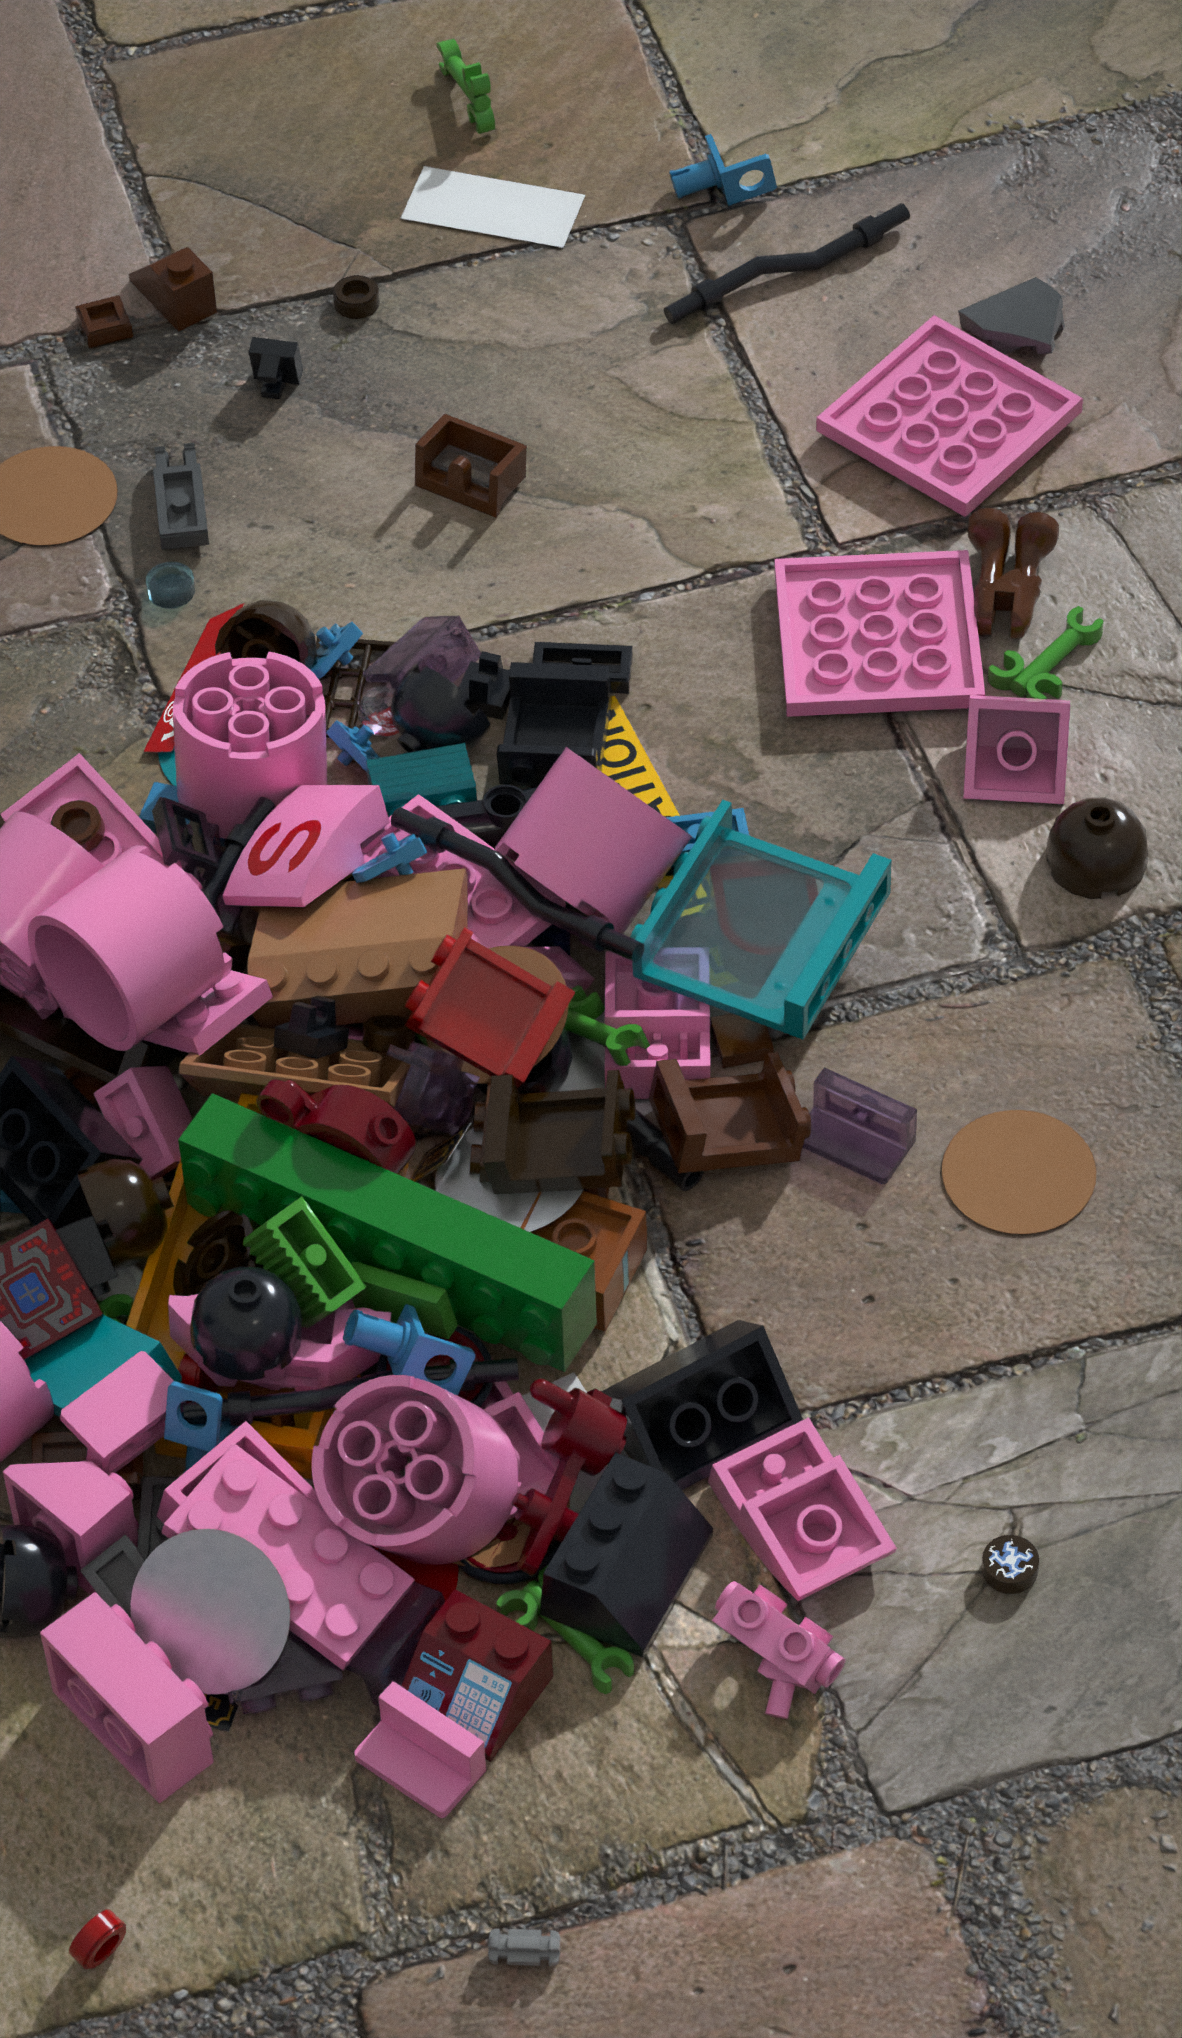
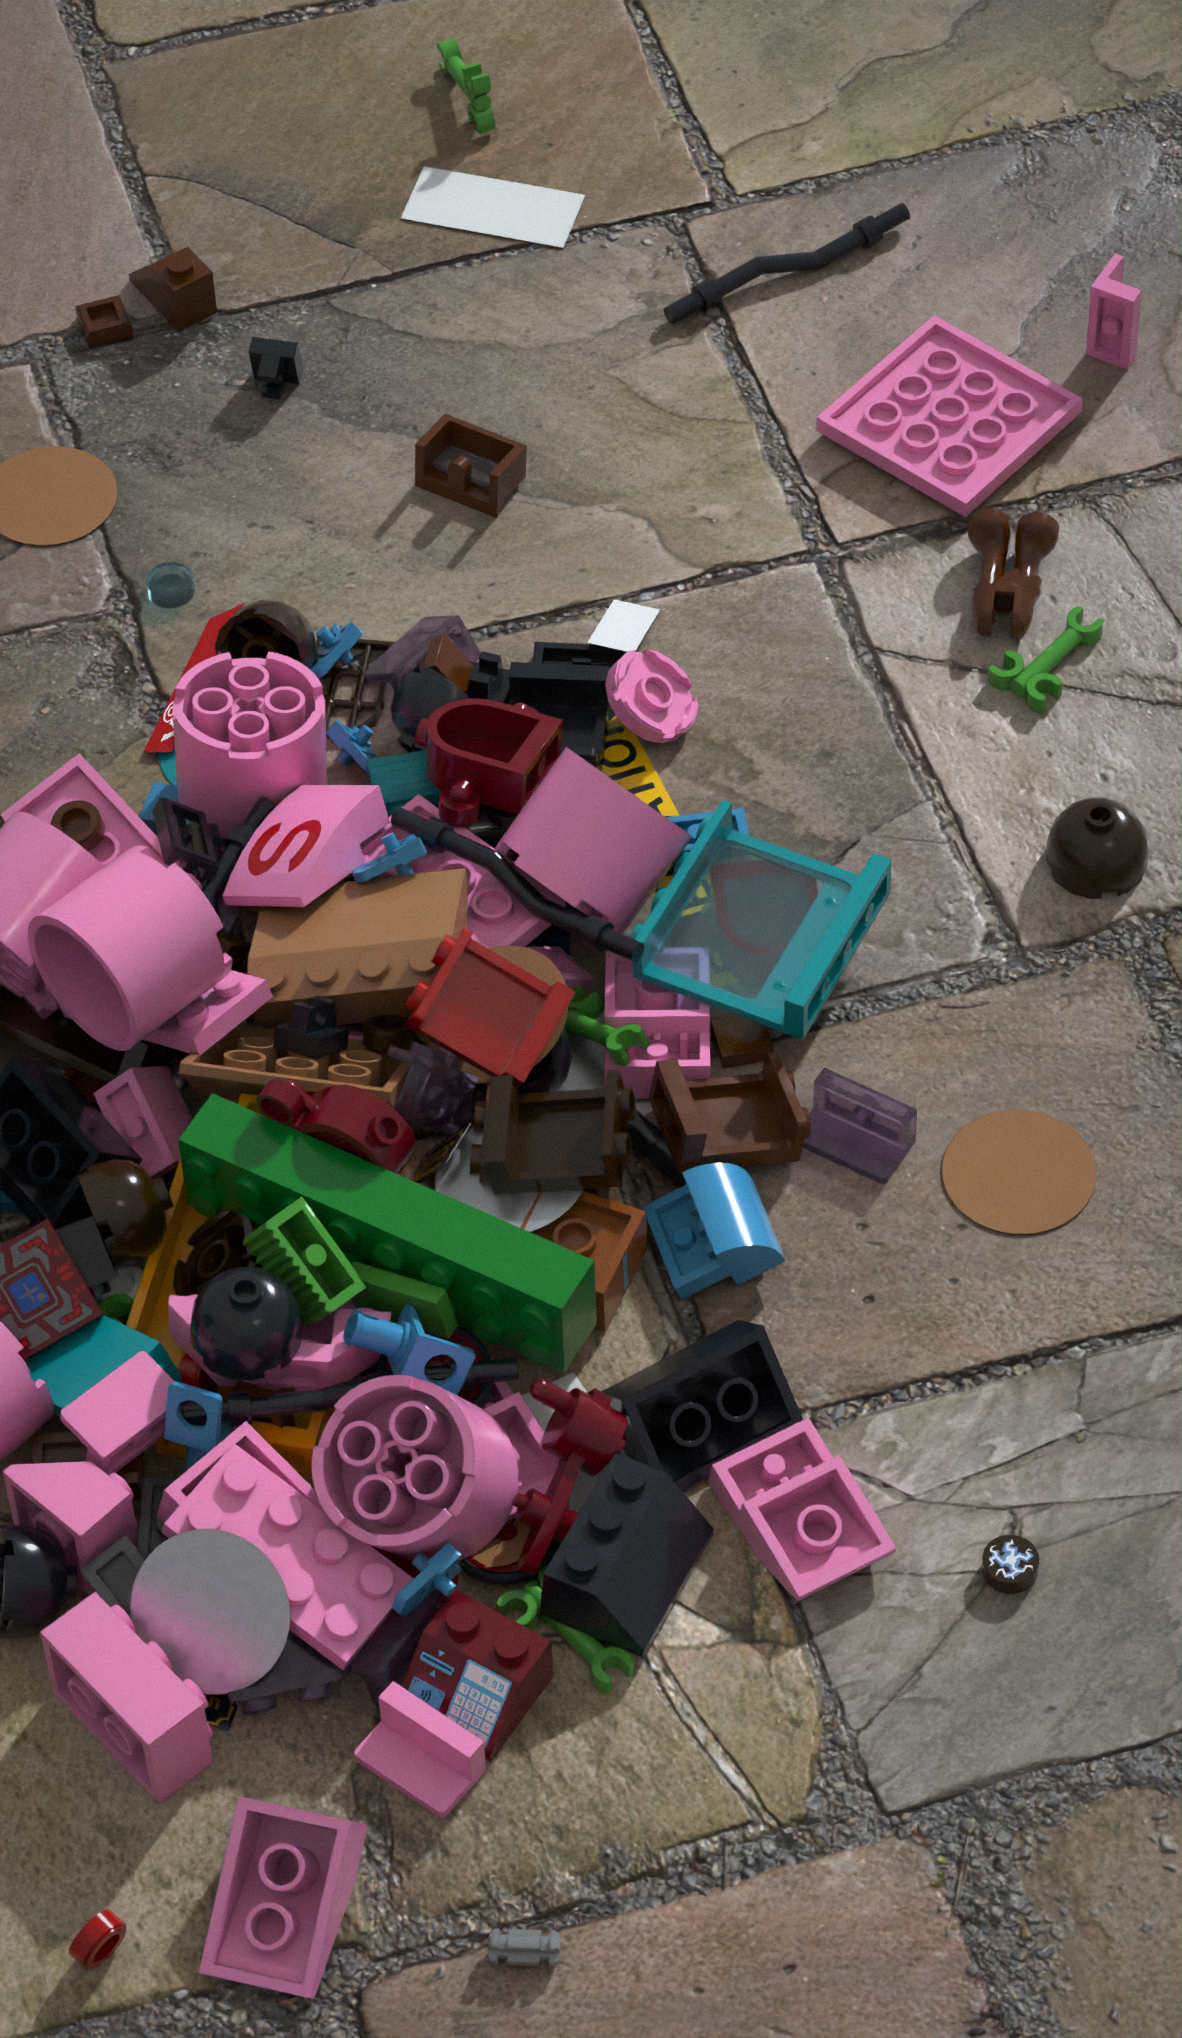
(180, 500): dark grey hinge -> none
(281, 1896): none -> bright pink slope
(356, 297): dark brown tile -> none
(376, 713): clear tile -> none
(435, 1574): none -> dark azure piece
(448, 661): none -> reddish brown tile
(486, 755): none -> dark red piece
(623, 626): none -> white sticker
(651, 696): none -> bright pink tile
(713, 172): dark azure bracket -> none
(713, 1229): none -> dark azure brick
(789, 1651): bright pink brick -> none
(878, 633): bright pink plate -> none
(1016, 749): bright pink slope -> none
(1017, 317): dark grey slope -> none
(1113, 317): none -> bright pink panel

